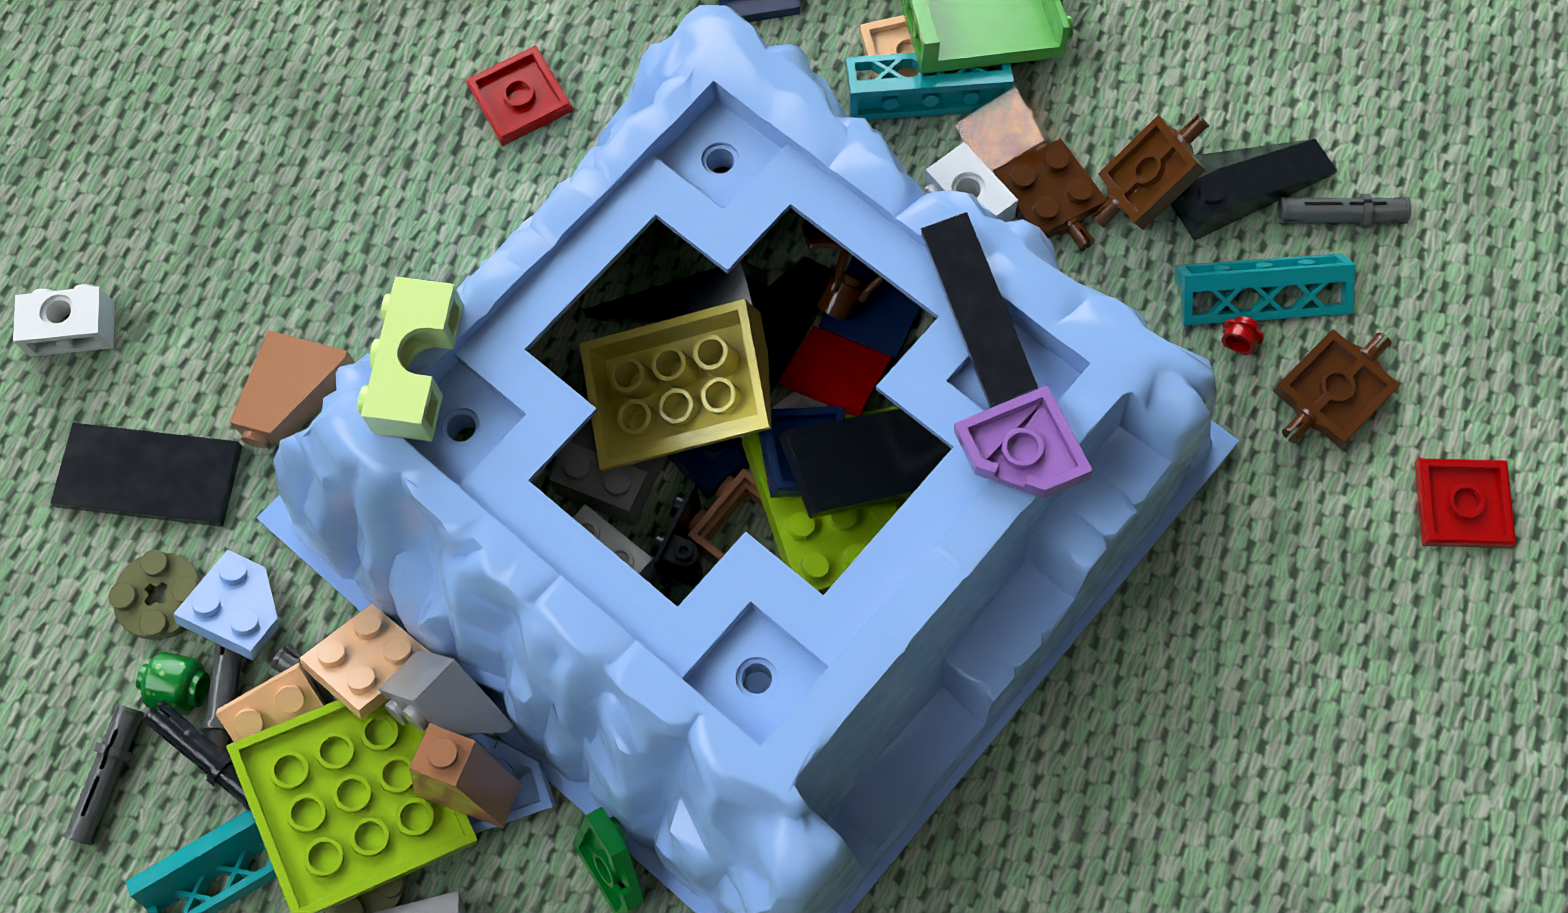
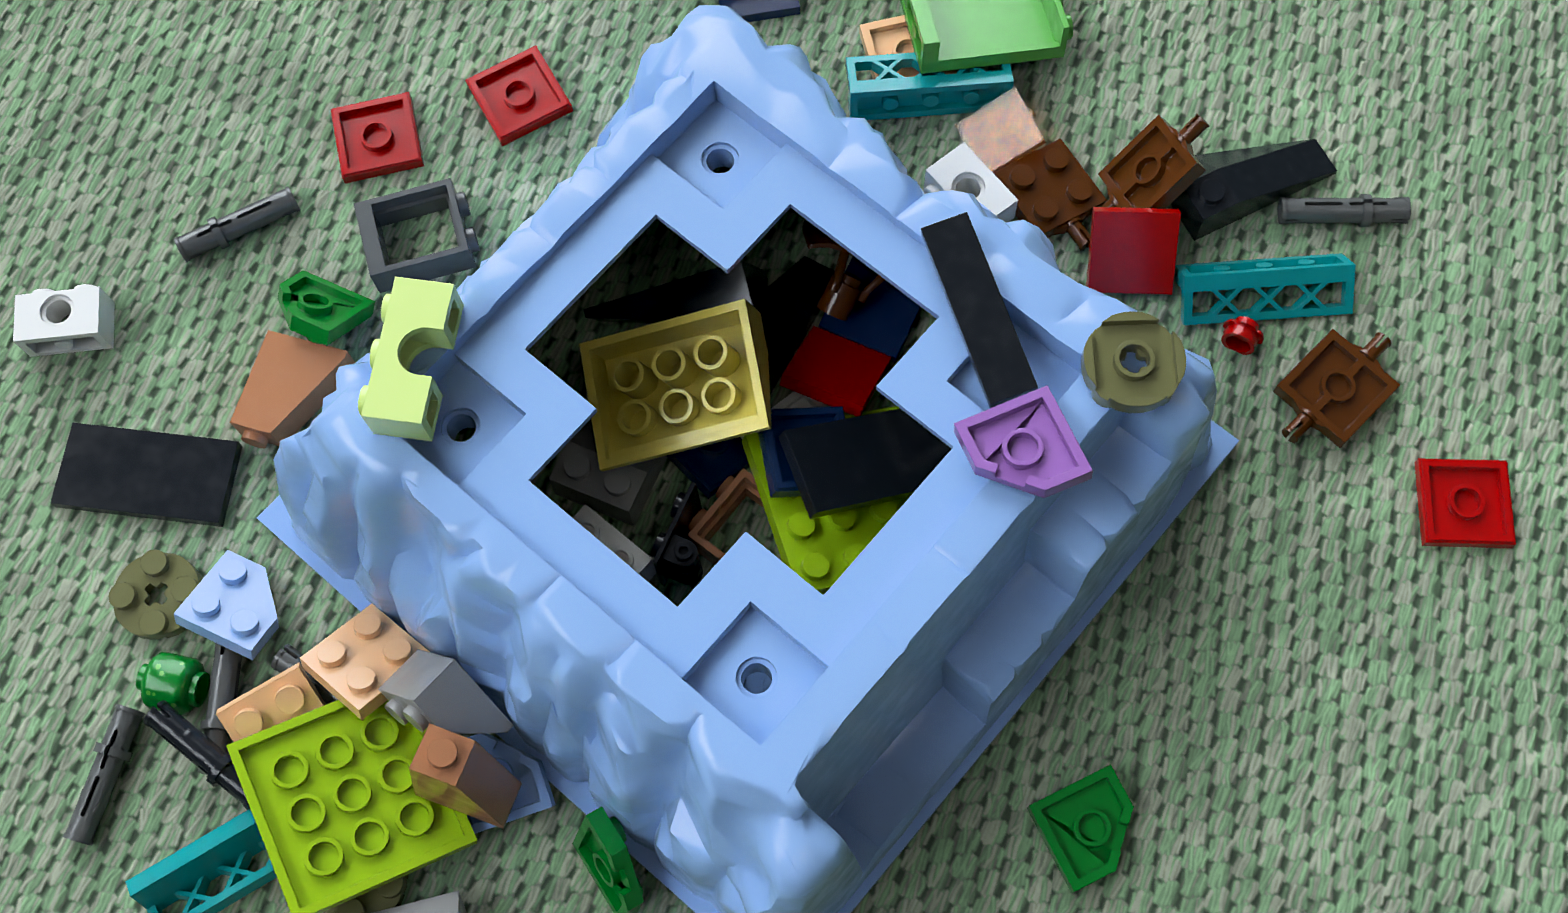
(236, 224): none -> dark grey pin
(317, 308): none -> green plate
(377, 137): none -> red tile
(406, 205): none -> dark grey window
(1085, 826): none -> green plate
(1116, 386): none -> olive plate
(1133, 250): none -> red tile

